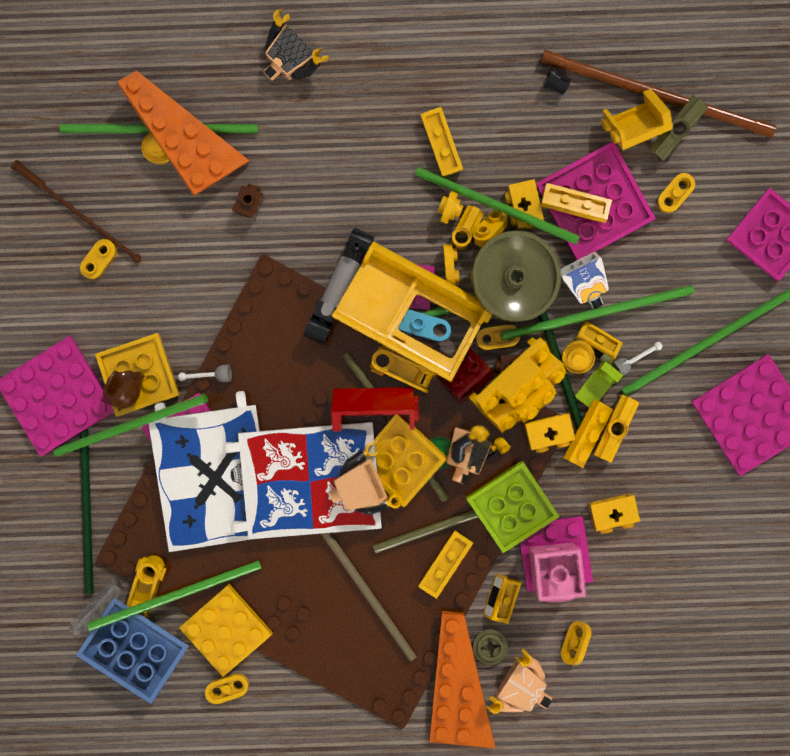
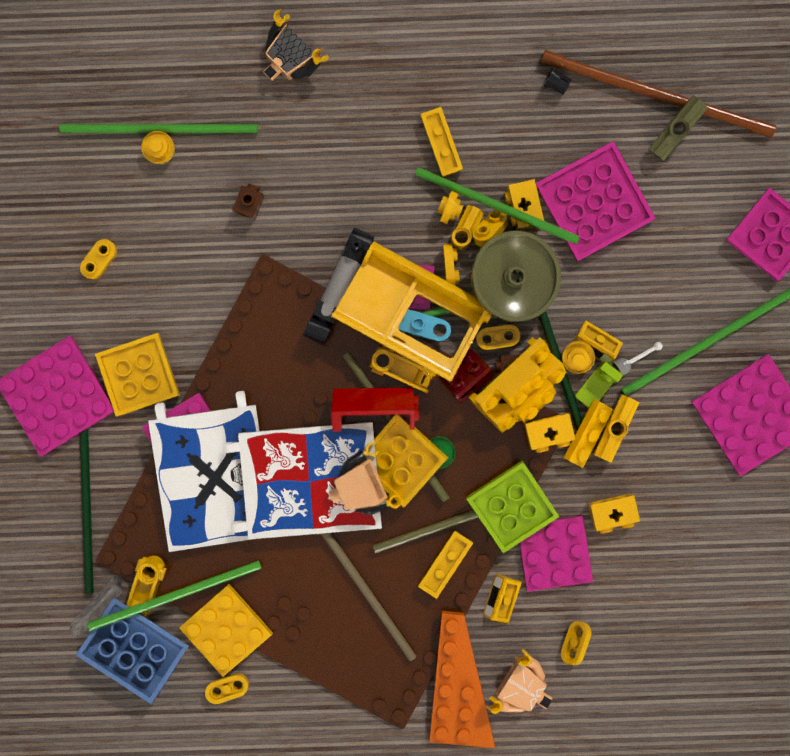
(17, 166): reddish brown piece -> none
(123, 388): reddish brown hair -> none
(127, 426): bright green piece -> none
(188, 144): orange wing -> none
(222, 374): hinge -> none
(470, 450): torso -> none
(499, 652): olive gear -> none
(557, 572): bright pink brick -> none
(576, 203): yellow plate -> none
(578, 317): bright green piece -> none
(586, 279): torso -> none
(638, 122): yellow panel -> none
(675, 193): yellow plate -> none

